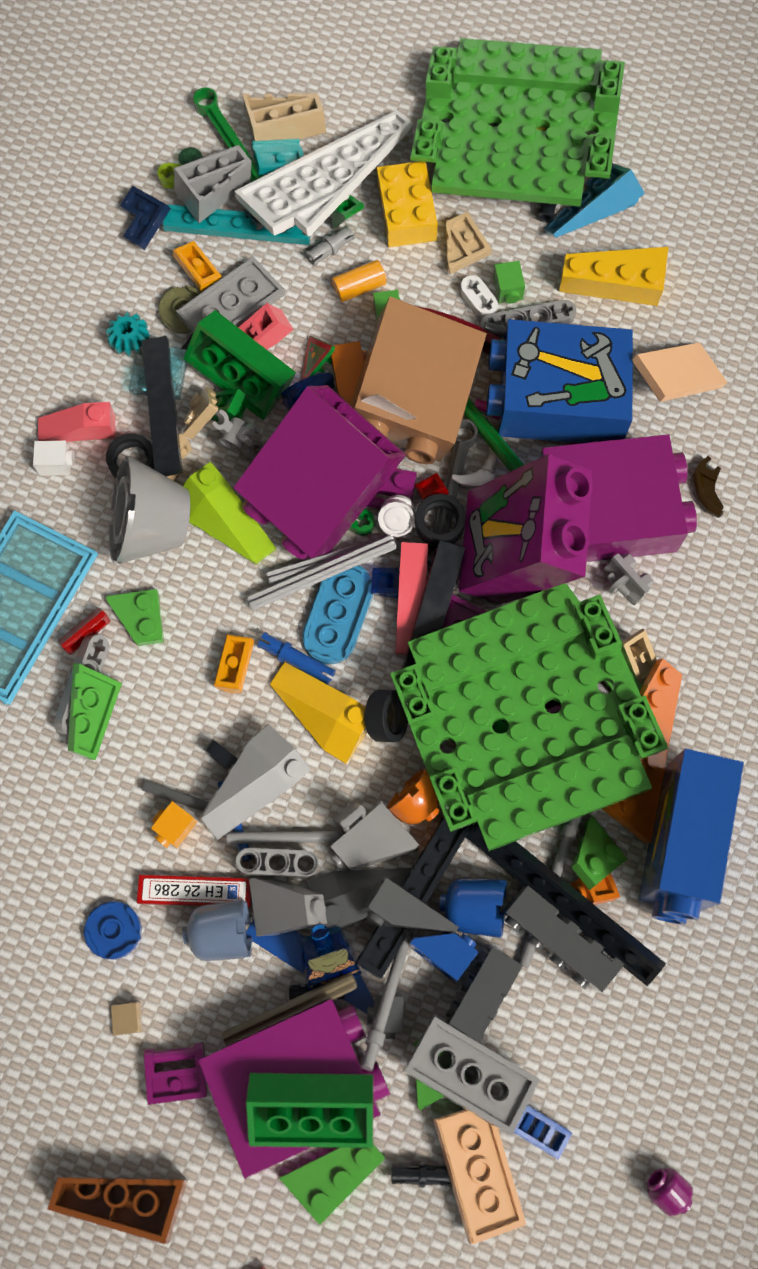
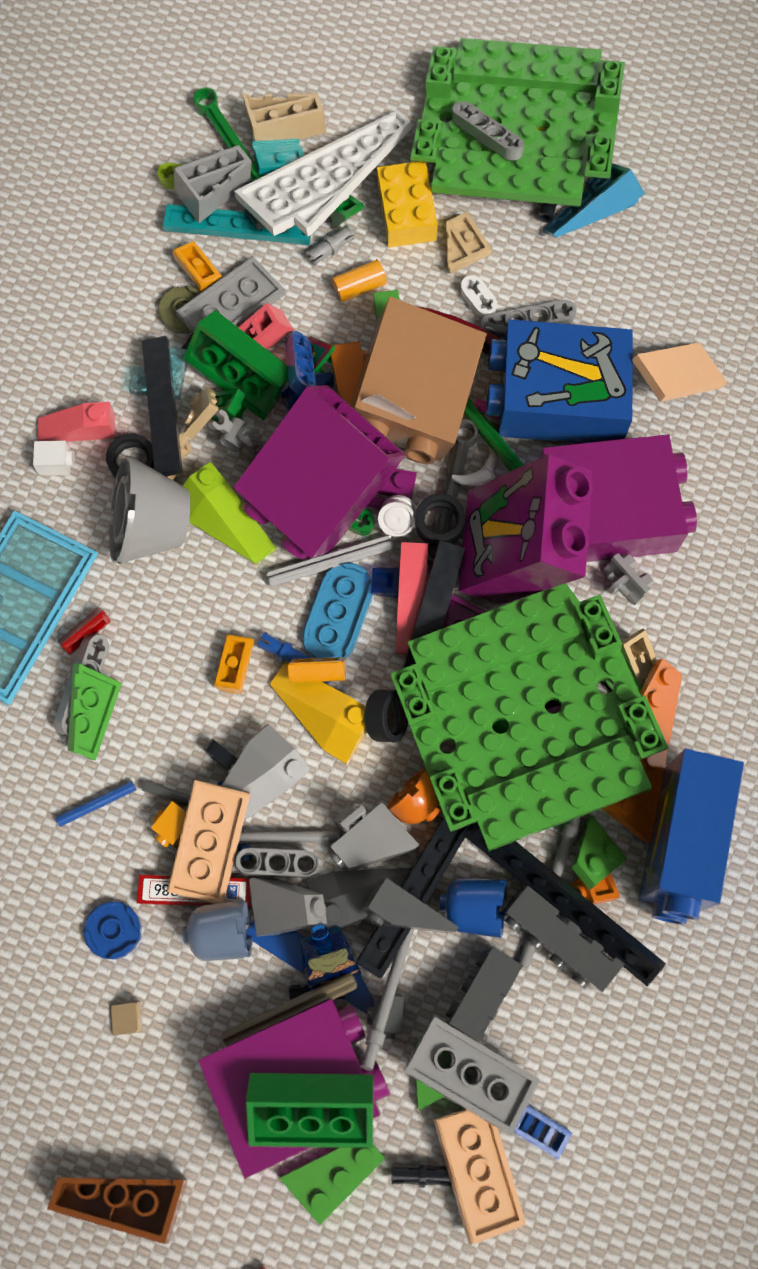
(96, 803): none -> blue bar
(127, 333): teal gear -> none
(140, 615): bright green wing -> none
(148, 215): dark blue plate -> none
(174, 1084): magenta plate -> none
(189, 155): clear green tile -> none
(209, 842): none -> light nougat tile
(299, 362): none -> blue beam
(317, 669): none -> light orange brick
(321, 572): light grey axle -> none
(431, 486): red tile -> none
(446, 953): blue slope -> none
(469, 117): none -> light grey beam
(509, 282): bright green brick -> none
(617, 274): yellow wedge -> none
(670, 1191): magenta head -> none
(704, 488): dark brown piece -> none

